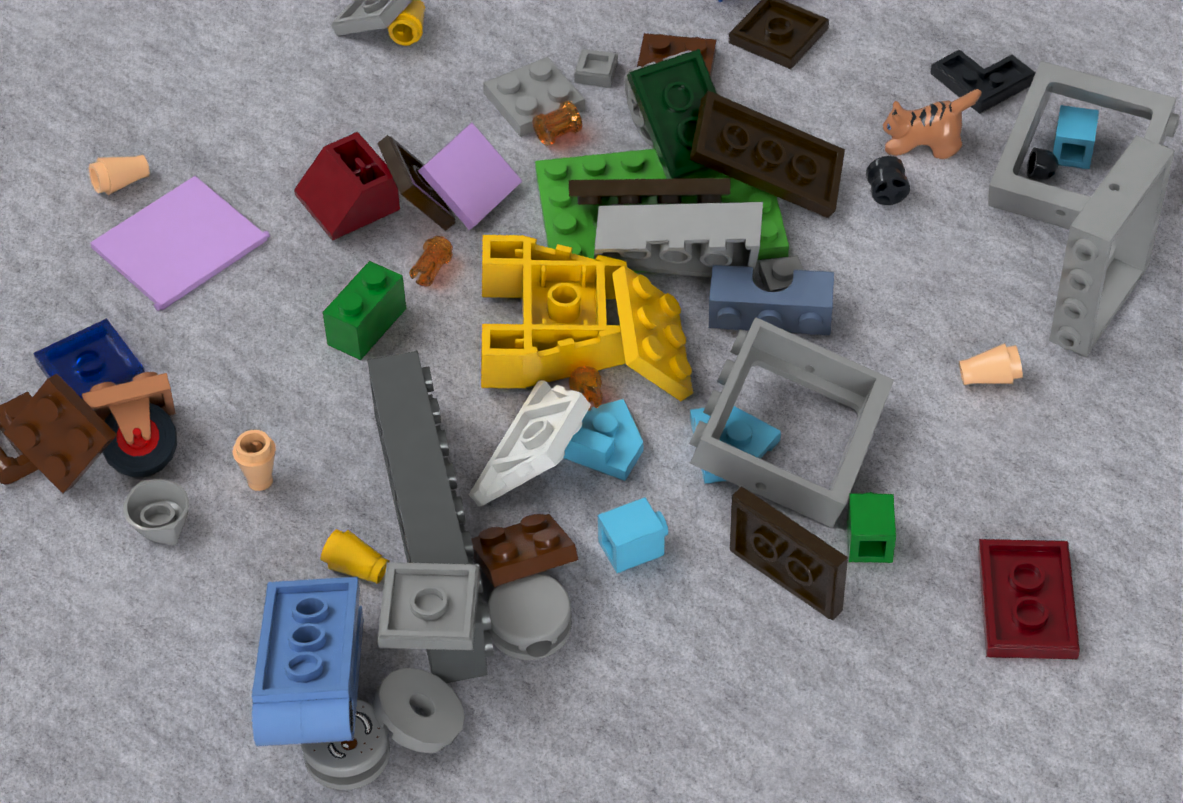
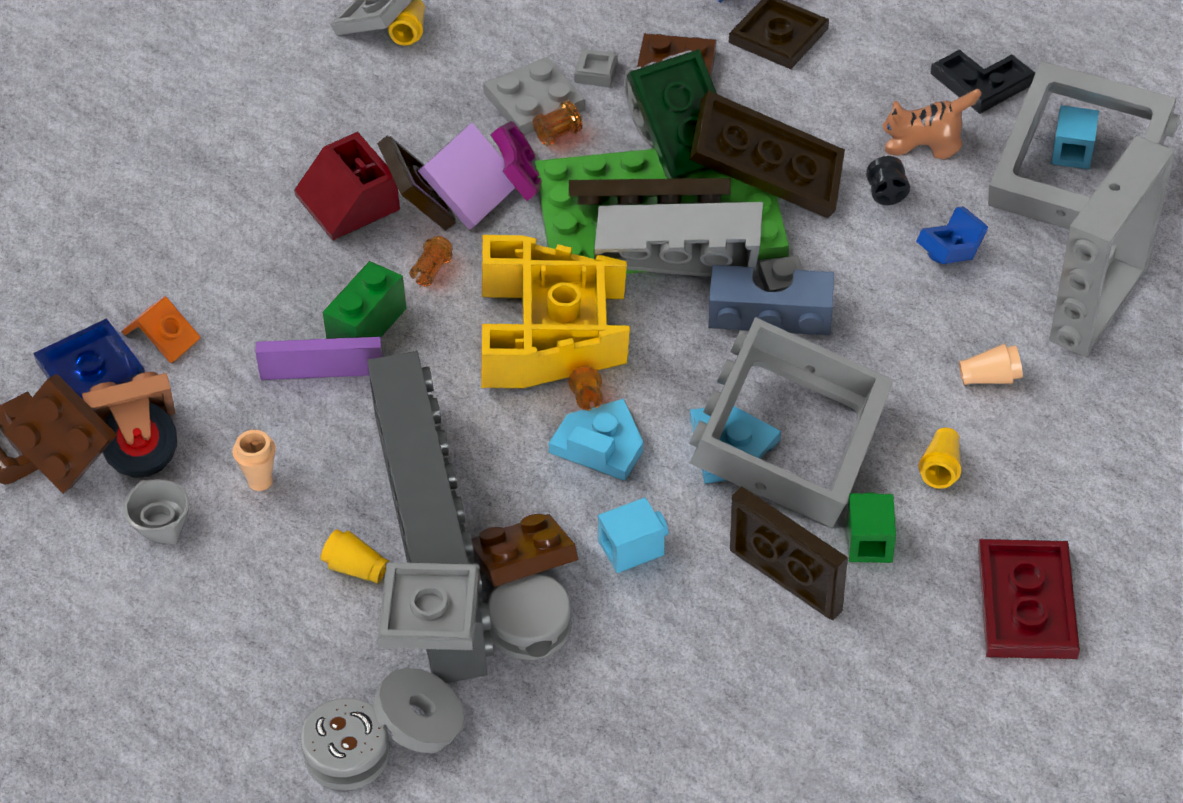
(115, 173): light nougat cone -> none
(165, 329): none -> orange bracket
(178, 242): lavender piece -> none
(308, 662): medium blue hinge -> none
(316, 357): none -> medium lavender tile
(517, 159): none -> magenta tile
(532, 441): white wing -> none
(652, 333): yellow plate -> none
(941, 459): none -> yellow cone
(956, 240): none -> blue bracket
(1041, 164): black hinge -> none

